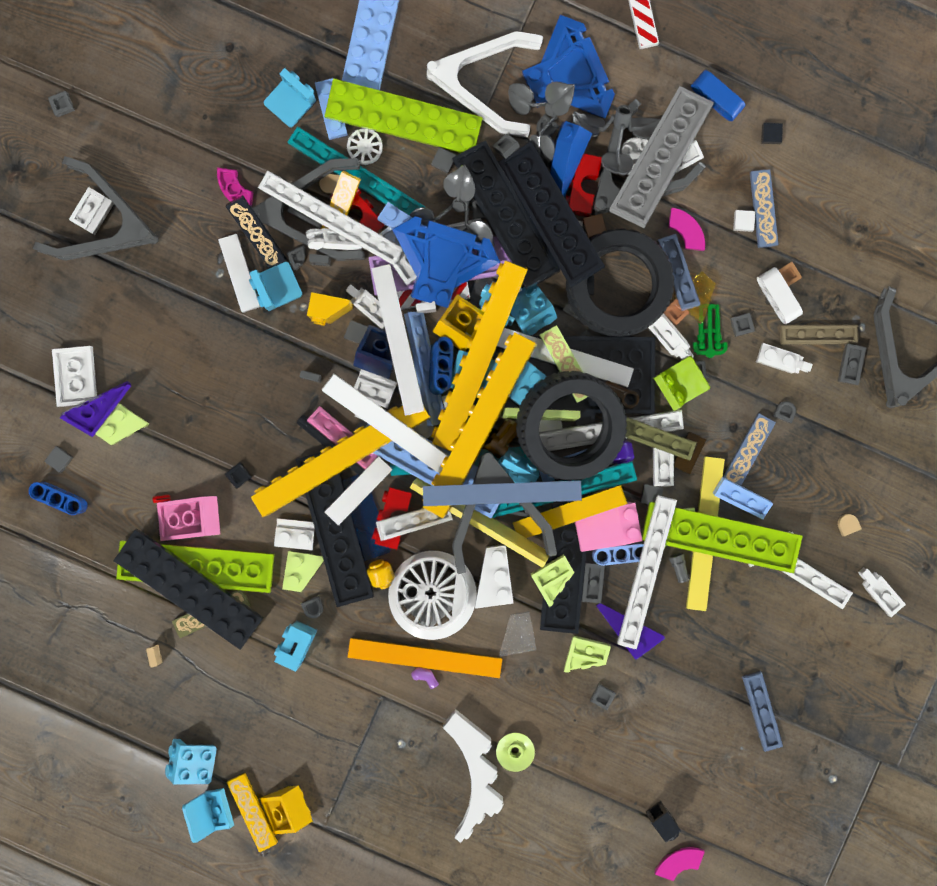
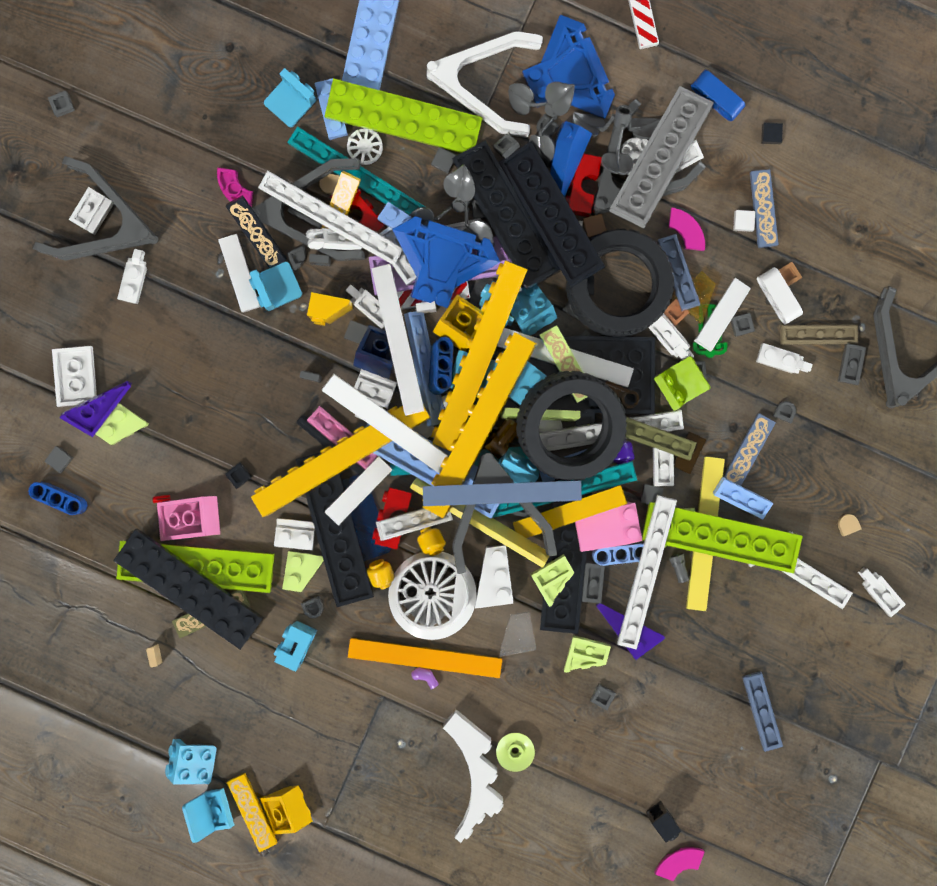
(133, 278): none -> white hinge
(431, 541): none -> yellow head
(722, 314): none -> white tile

